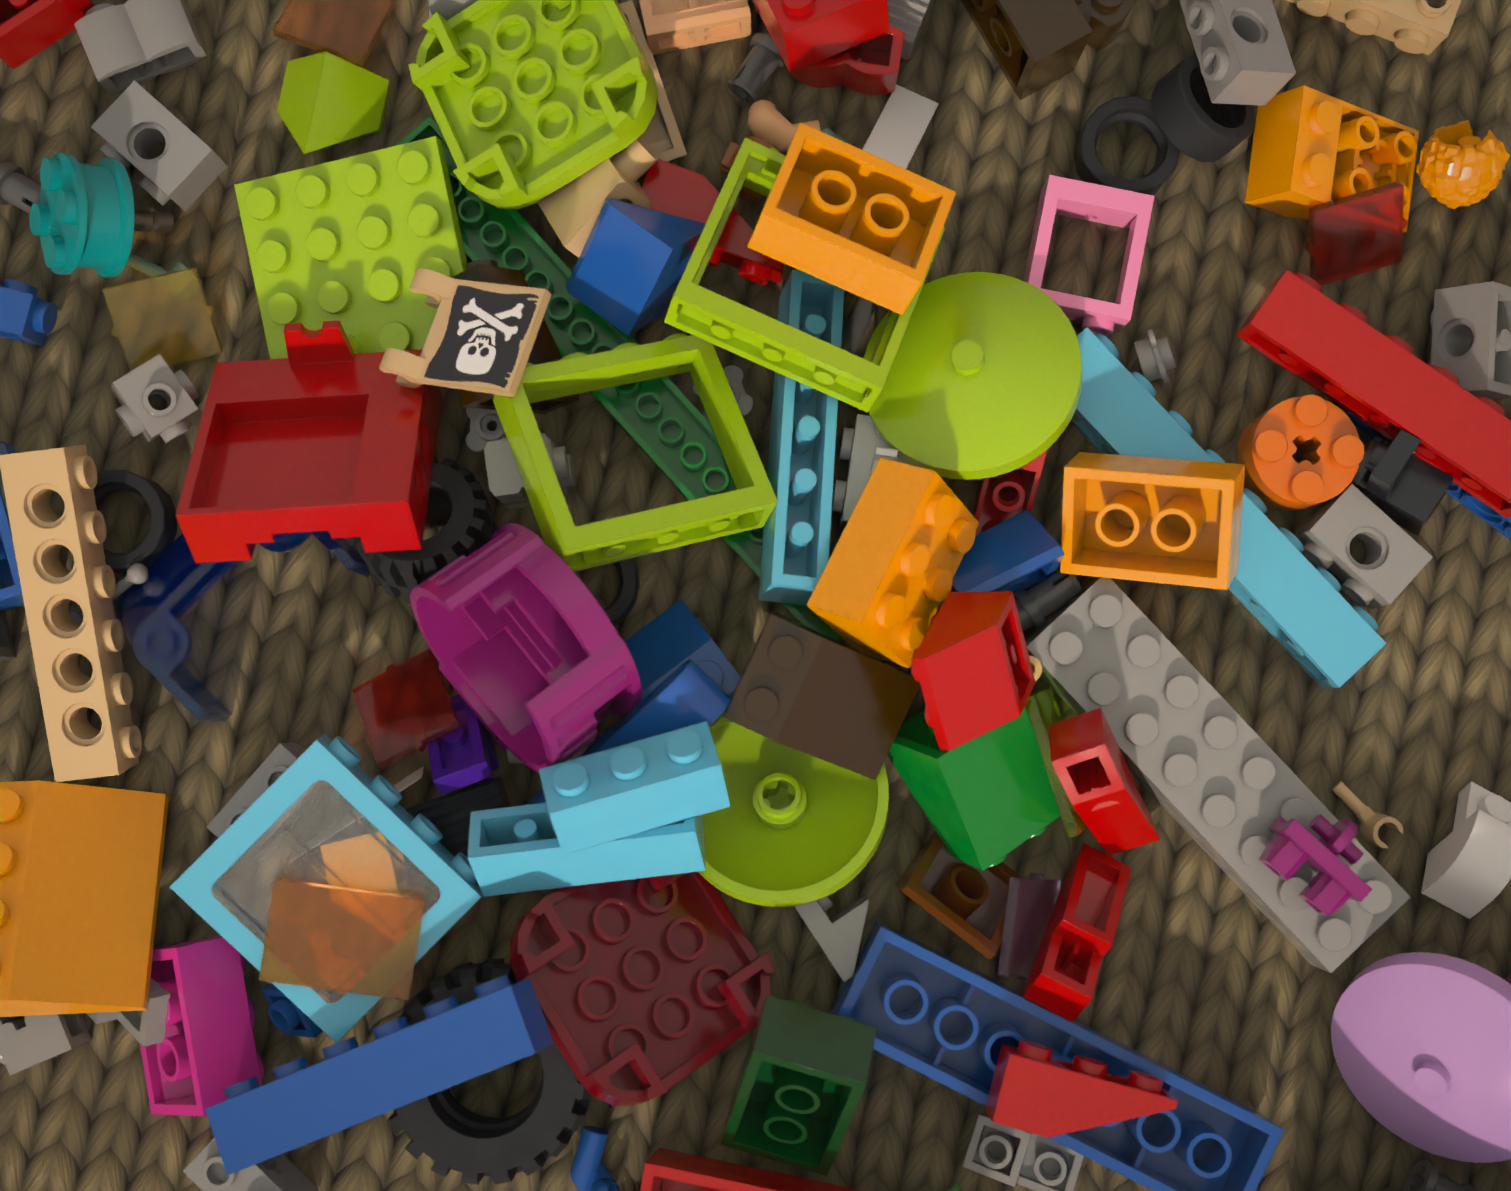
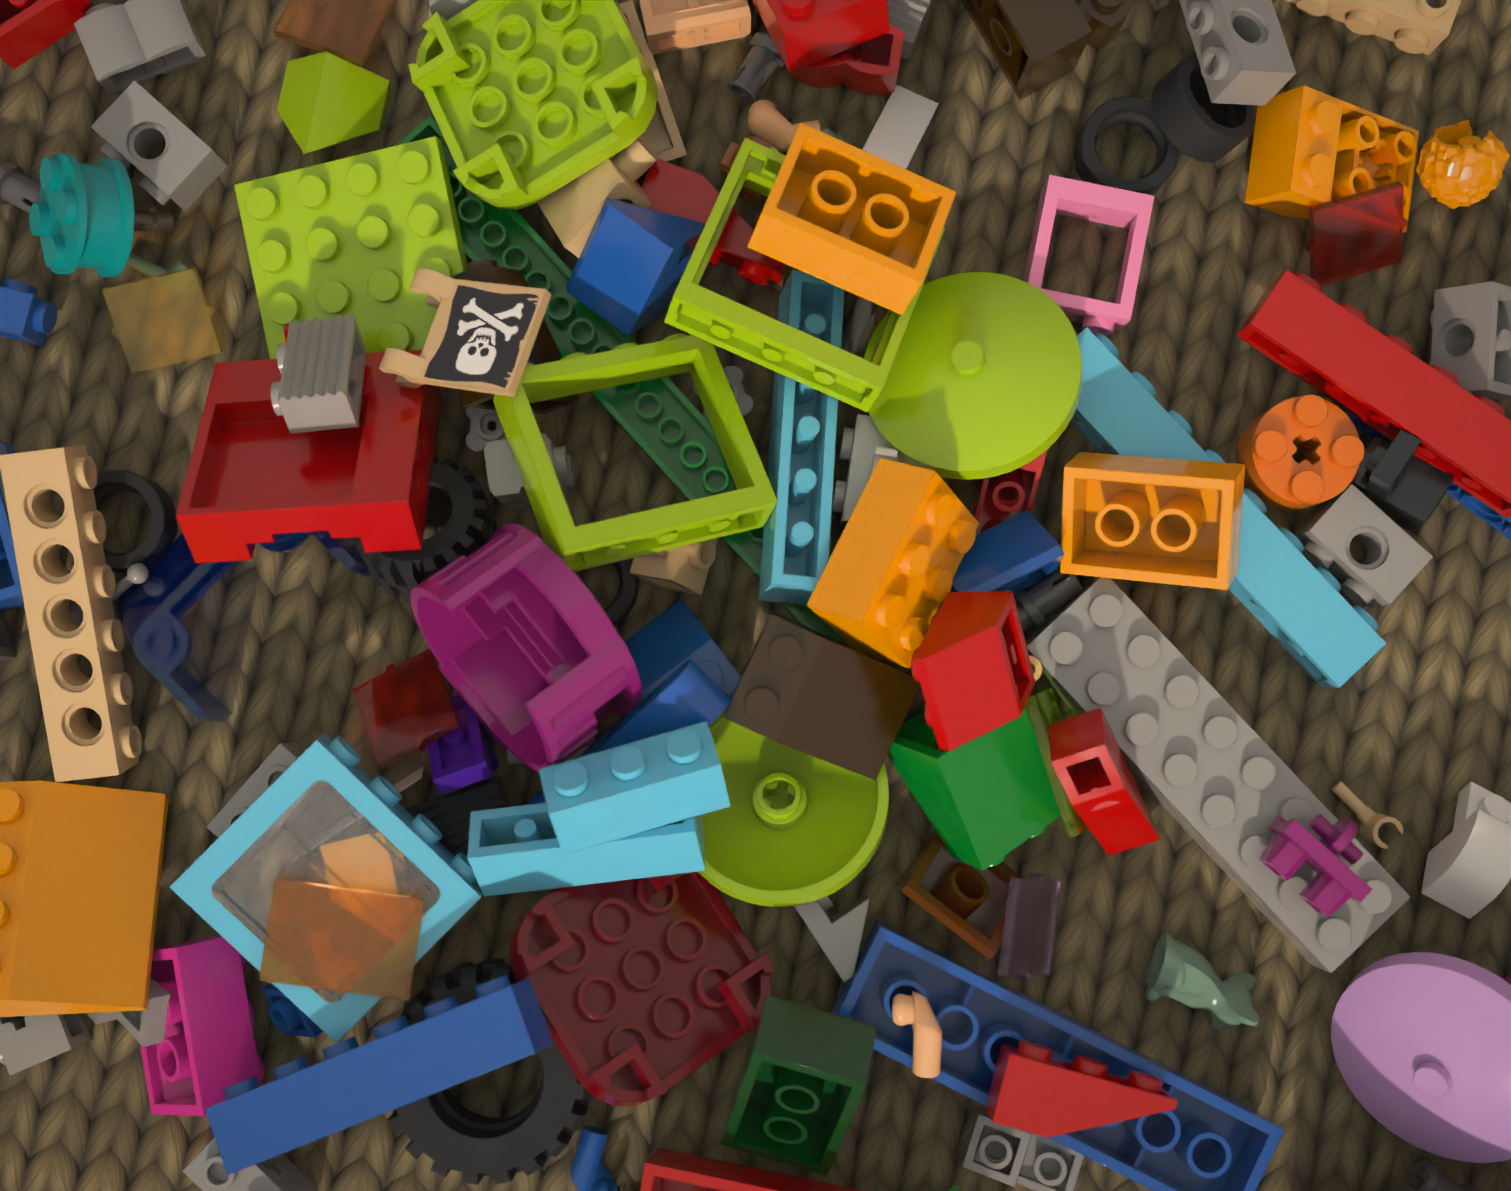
(155, 380): light grey brick -> none
(320, 375): none -> light grey brick
(677, 568): none -> tan brick
(927, 1033): none -> light nougat arm
(1078, 934): red slope -> none
(1155, 357): light grey plate -> none
(1190, 979): none -> sand green animal

